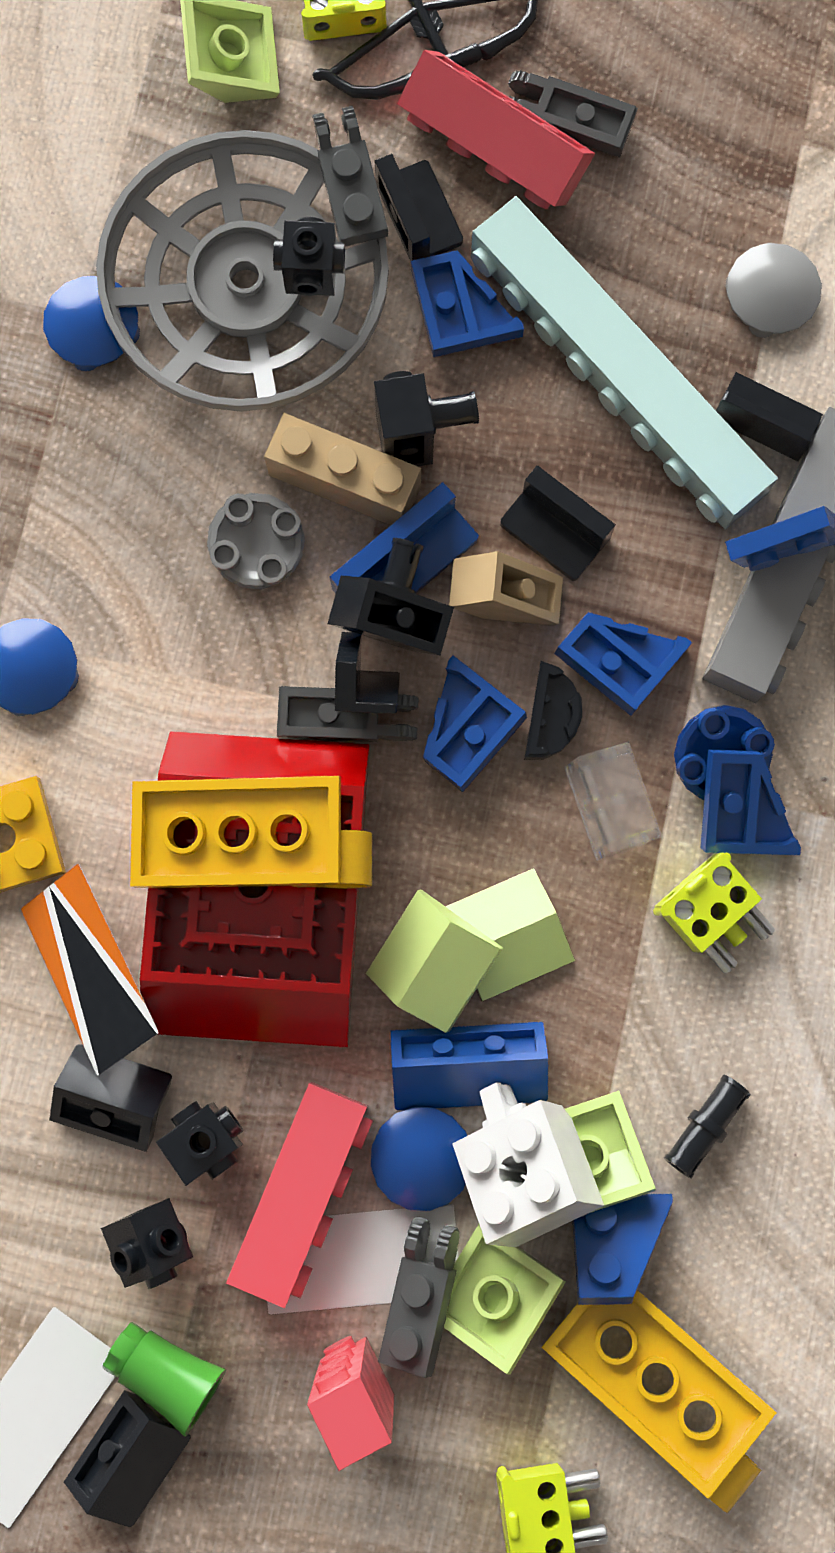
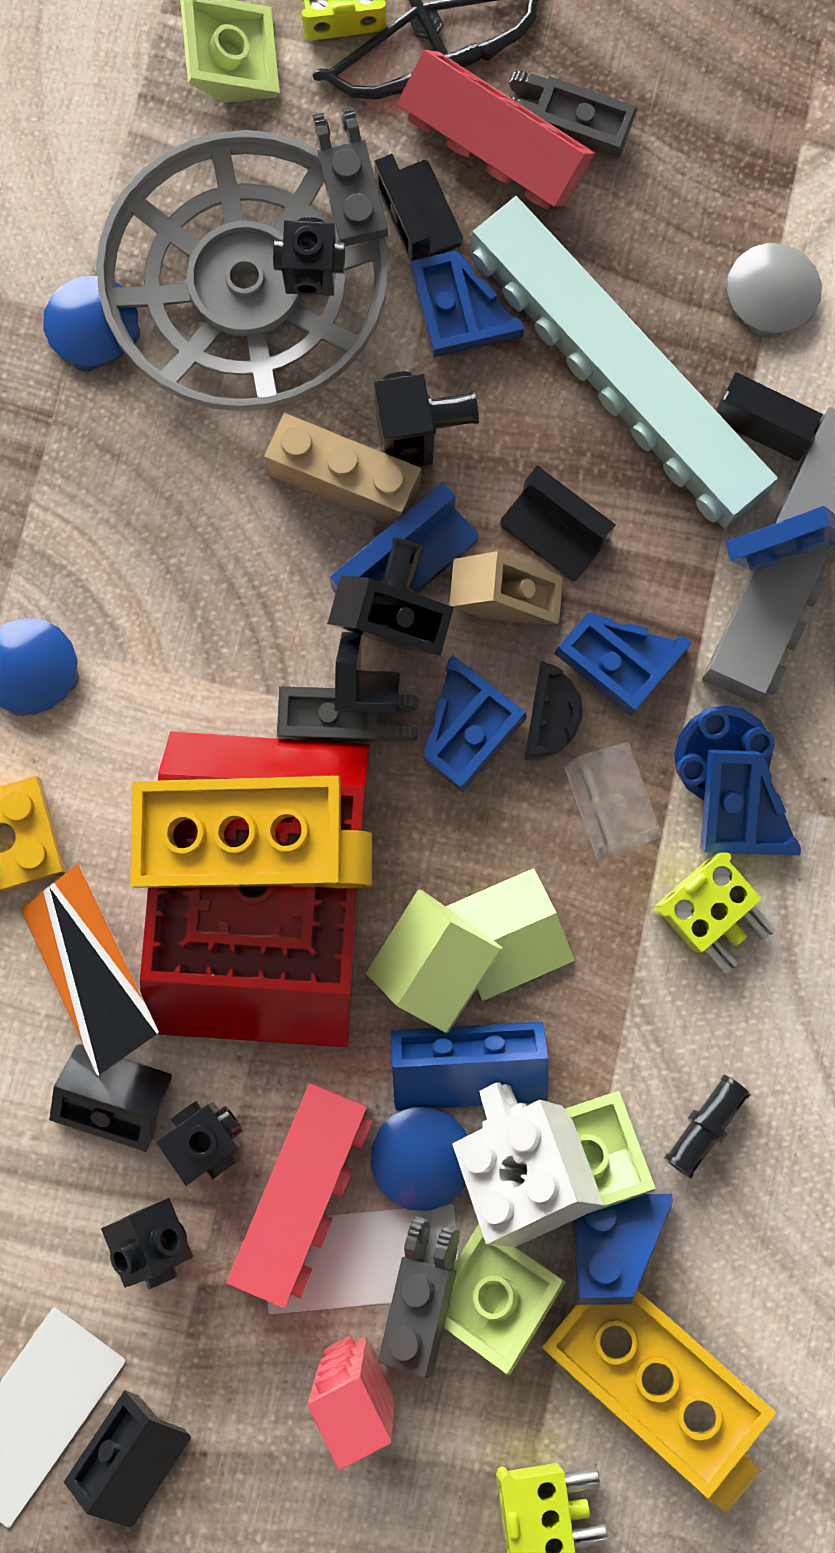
(164, 1375): bright green plant -> none
(255, 540): light grey dish -> none

